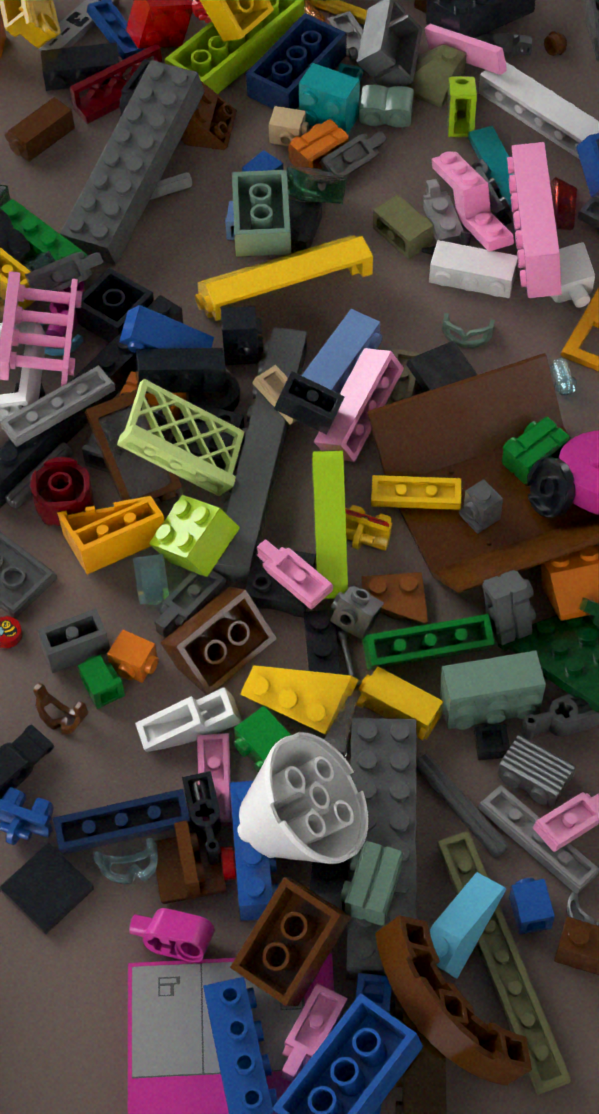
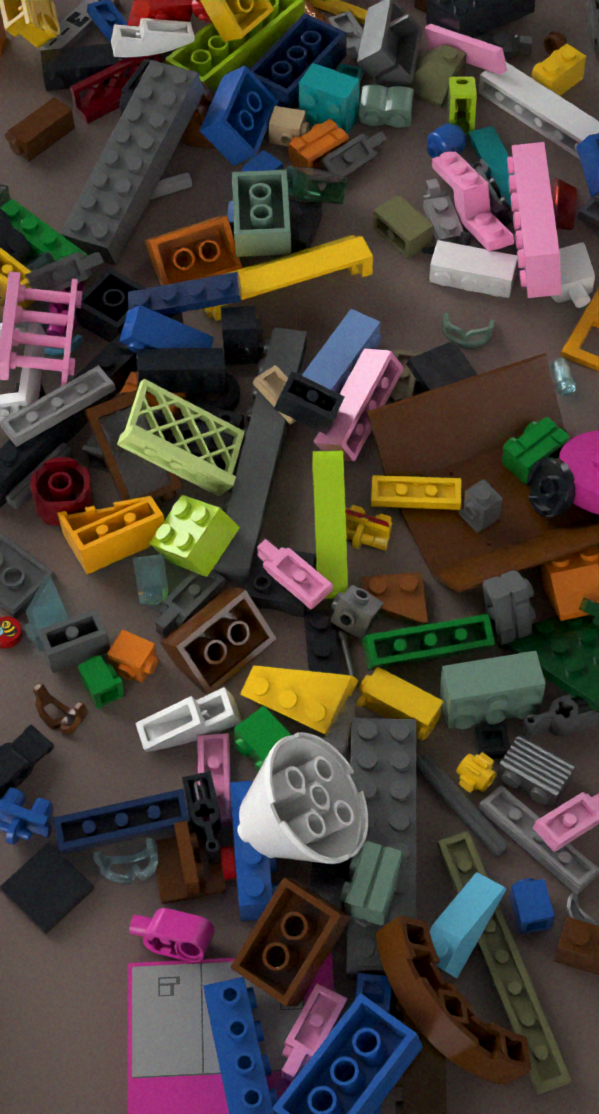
(44, 610): none -> clear light blue slope
(150, 38): none -> white slope
(189, 294): none -> dark blue plate
(194, 252): none -> orange slope
(239, 115): none -> blue brick
(446, 139): none -> blue head
(476, 772): none -> yellow gear
(560, 70): none -> yellow brick

